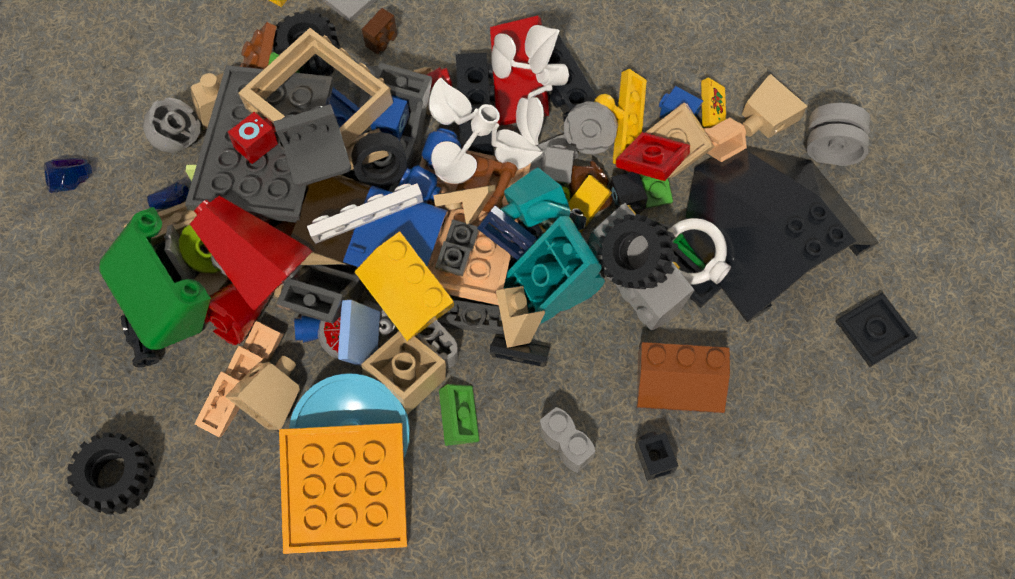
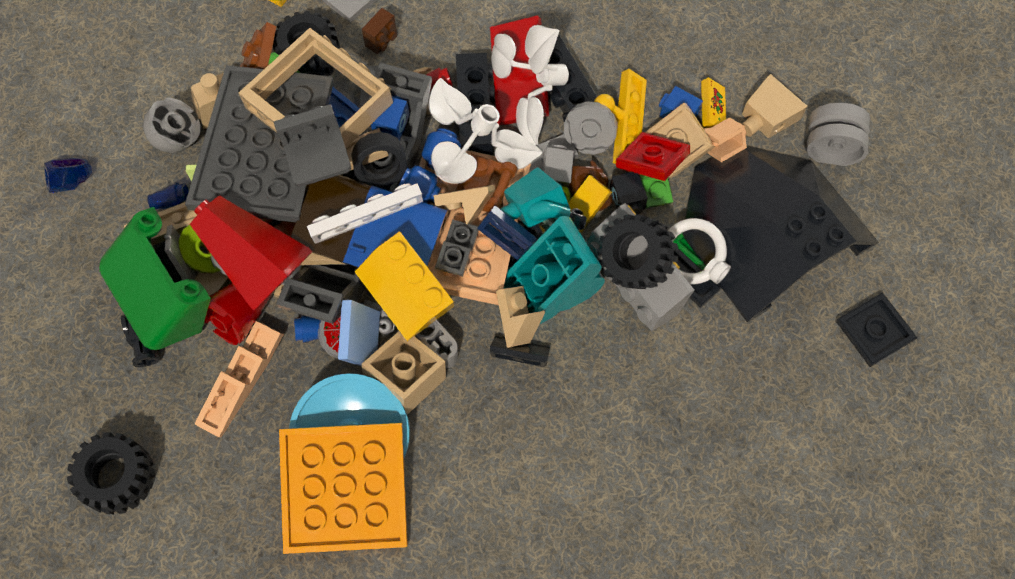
(253, 137): red brick -> none
(267, 393): tan torso -> none
(451, 320): dark grey beam -> none
(458, 414): bright green slope -> none
(572, 445): light grey brick -> none
(658, 443): black brick -> none
(683, 377): dark orange slope -> none

